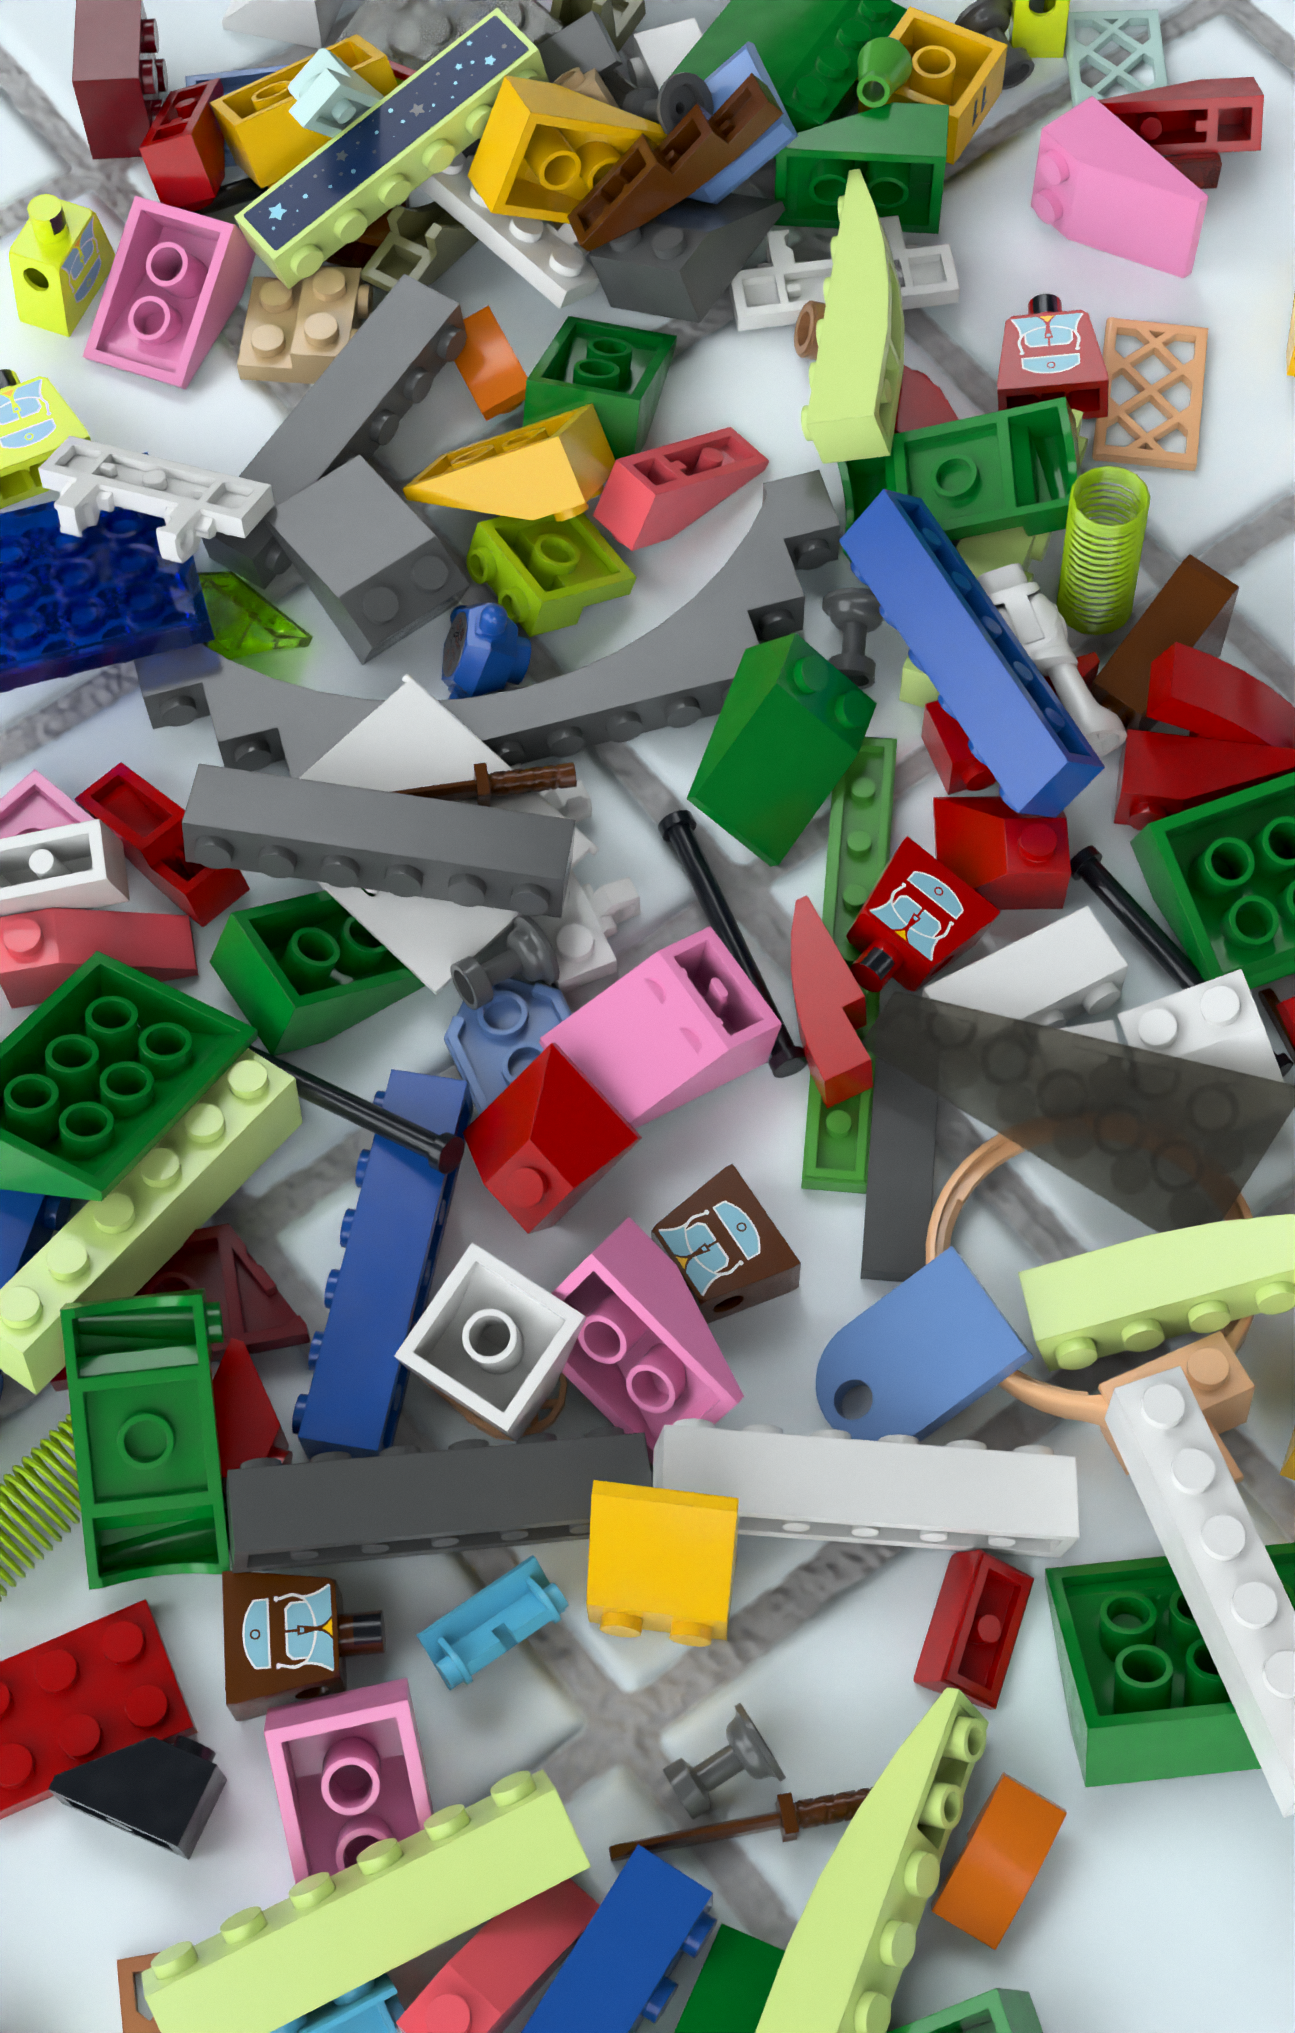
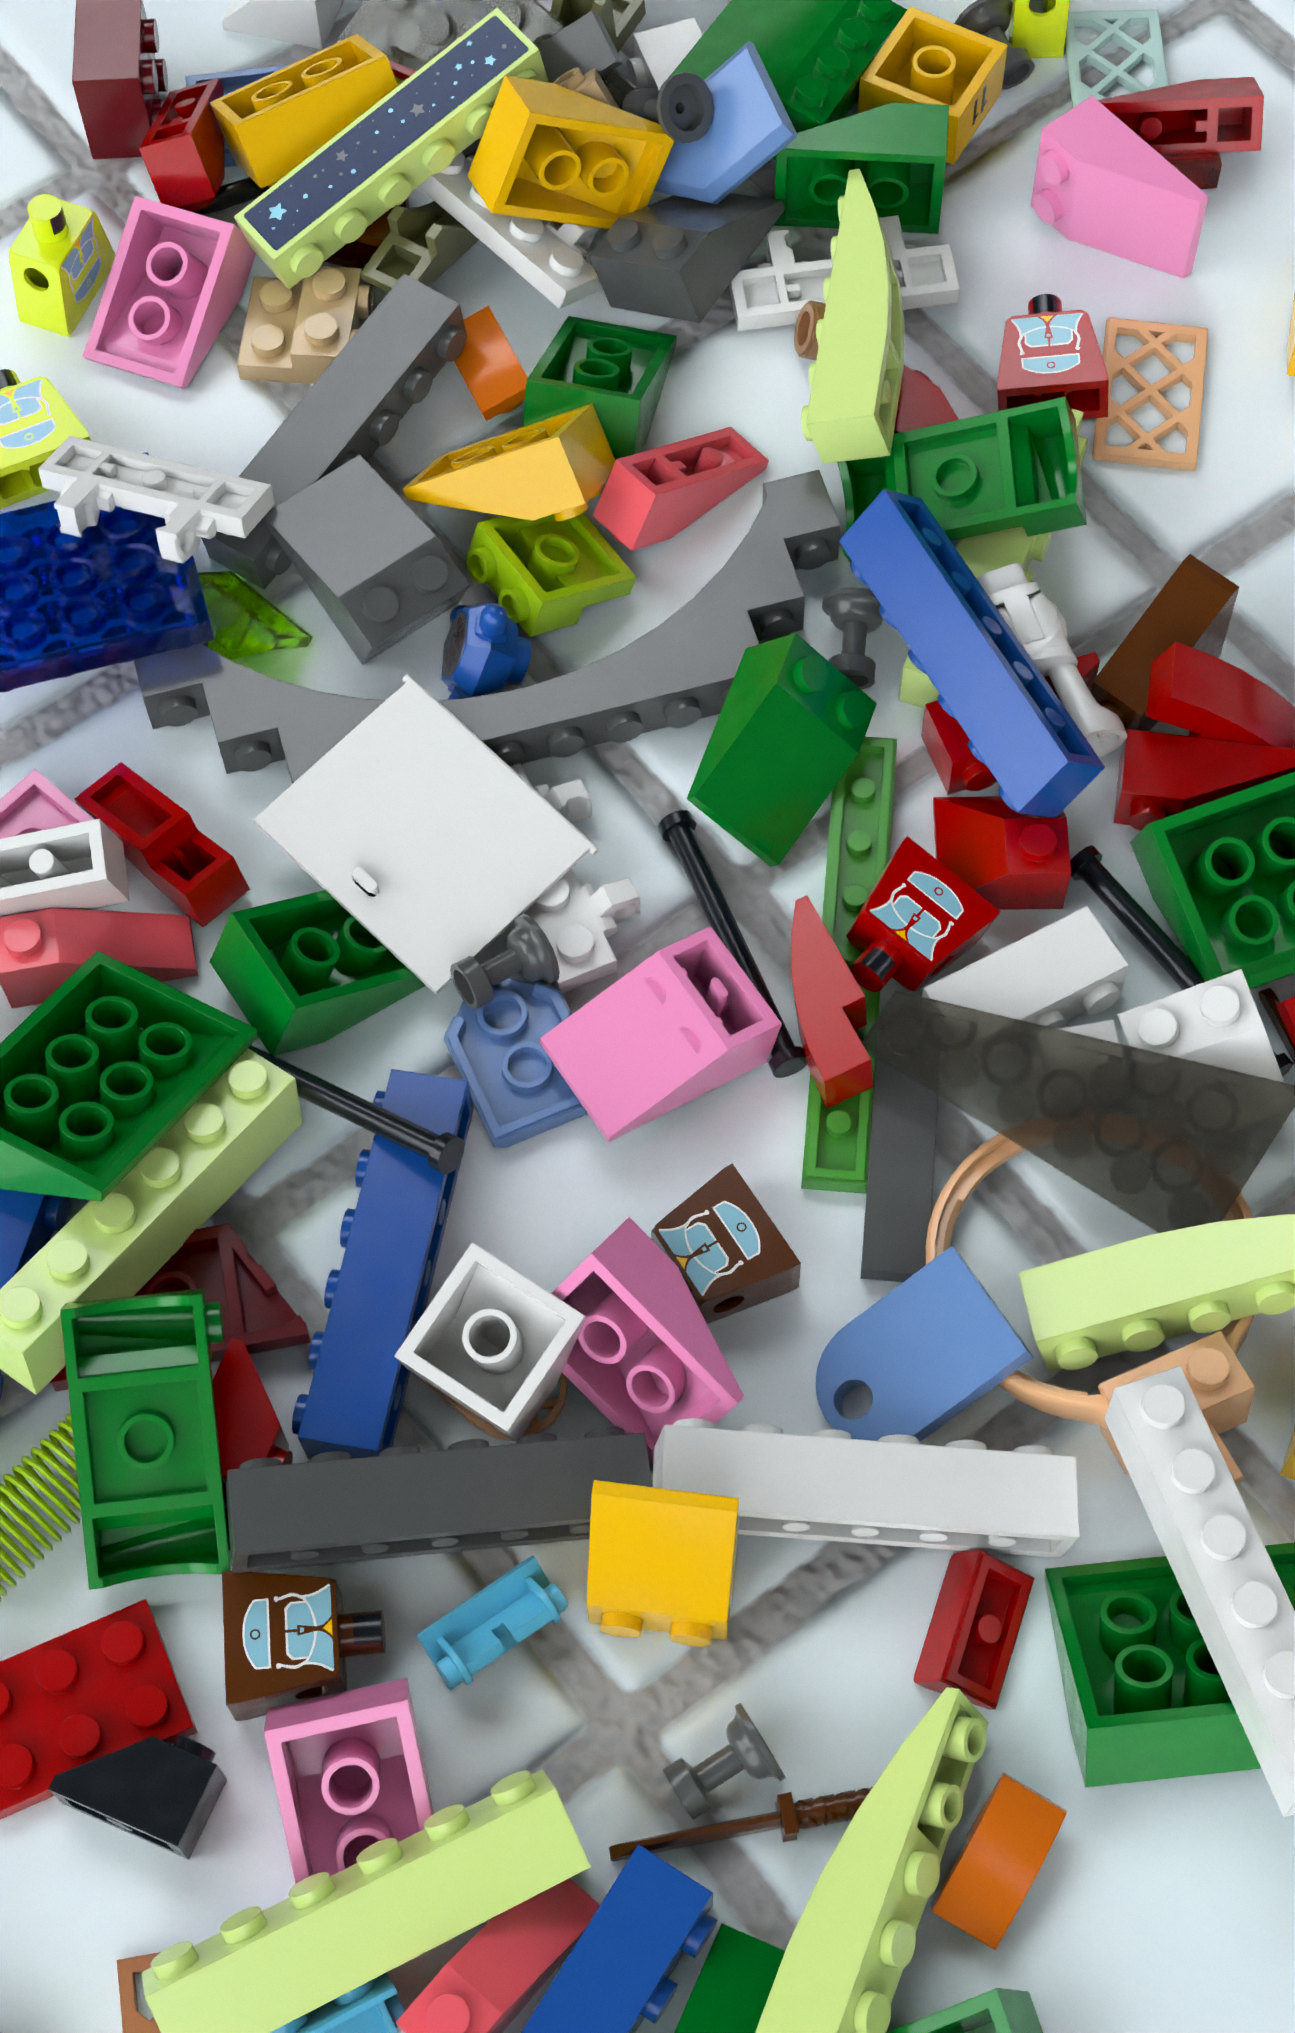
(330, 94): light aqua slope -> none
(378, 840): dark grey brick -> none
(500, 783): reddish brown sword -> none
(547, 1140): red slope -> none
(656, 176): reddish brown slope -> none
(882, 70): bright green cone -> none
(1075, 569): lime piece -> none

